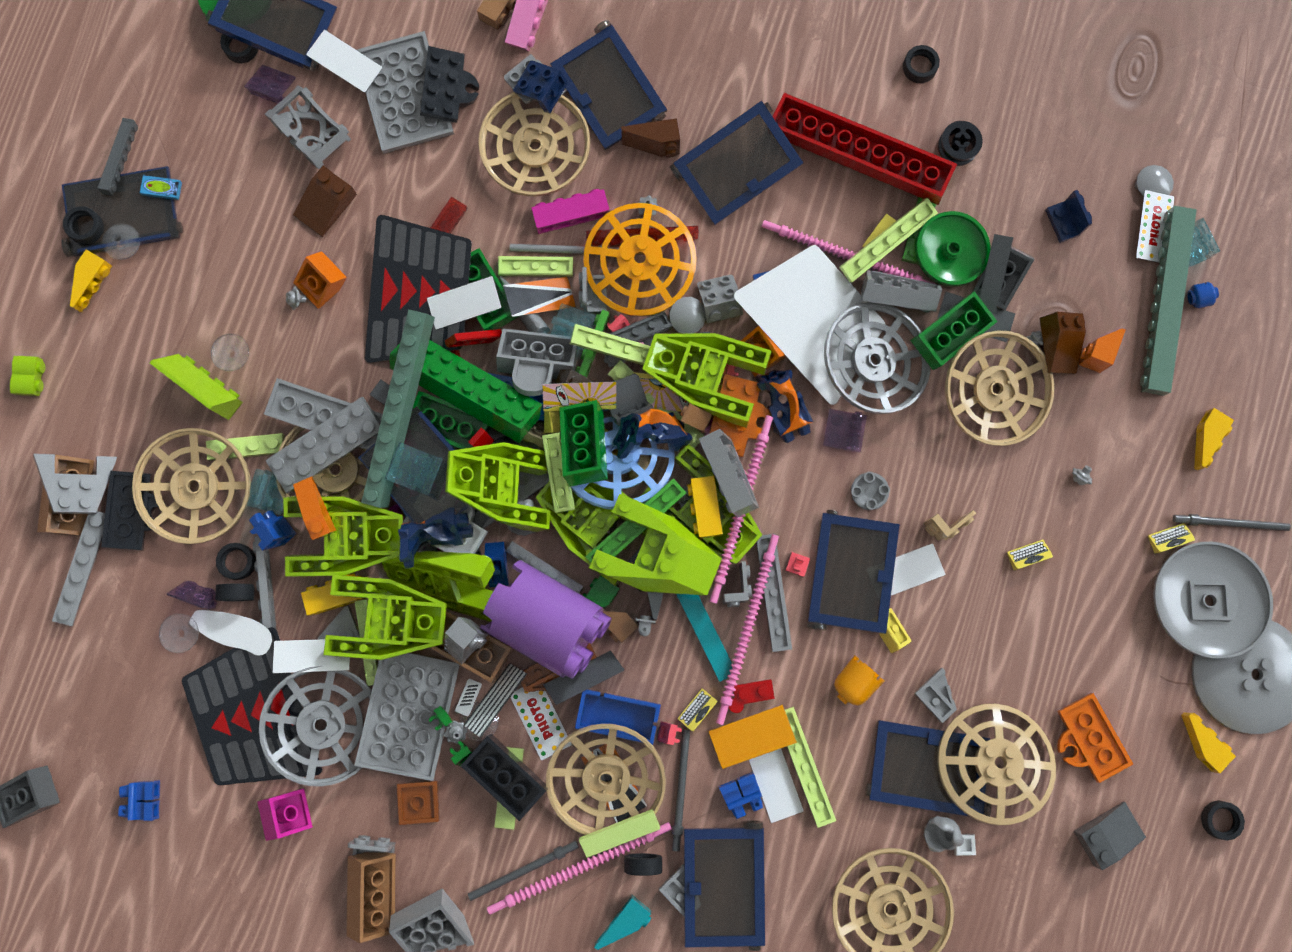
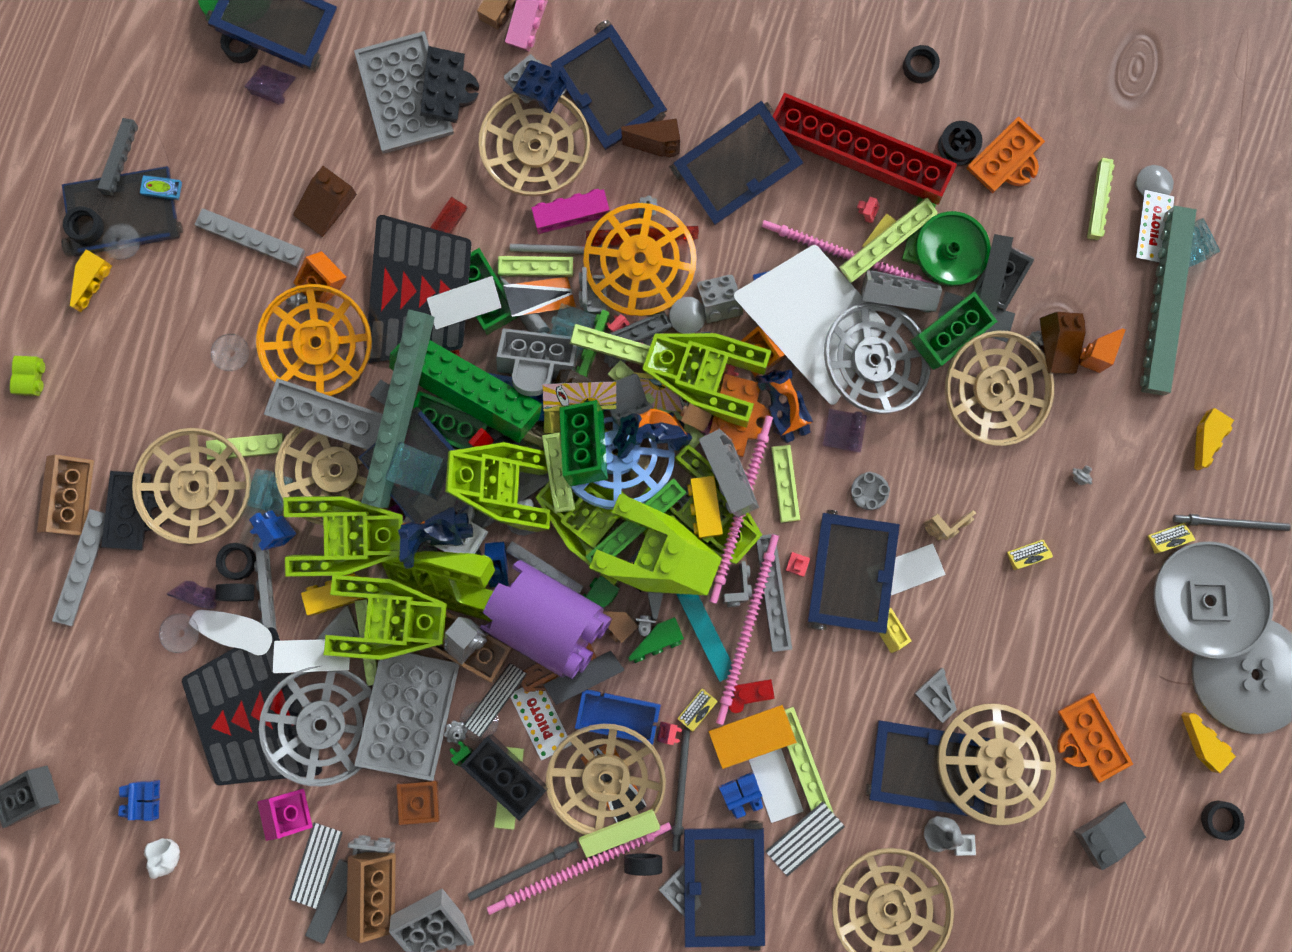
(74, 491): light grey wing -> none
(161, 857): none -> white hair
(199, 384): lime slope -> none
(250, 238): none -> light grey plate
(307, 331): none -> light orange dish
(313, 509): orange slope -> none
(315, 865): none -> sticker
(317, 152): light grey fence -> none
(324, 444): light grey plate -> none
(330, 904): none -> dark grey tile
(344, 61): white sticker -> none
(442, 716): green tile -> none
(468, 697): white sticker -> none
(473, 338): red tile -> none
(627, 921): teal slope -> none
(662, 635): none -> green slope
(785, 483): none -> yellowish green tile
(805, 838): none -> sticker
(857, 682): light orange cylinder -> none
(869, 209): none -> coral tile
(1007, 157): none -> orange plate
(1069, 217): dark blue bracket -> none
(1100, 199): none -> yellowish green piece
(1202, 295): blue head -> none

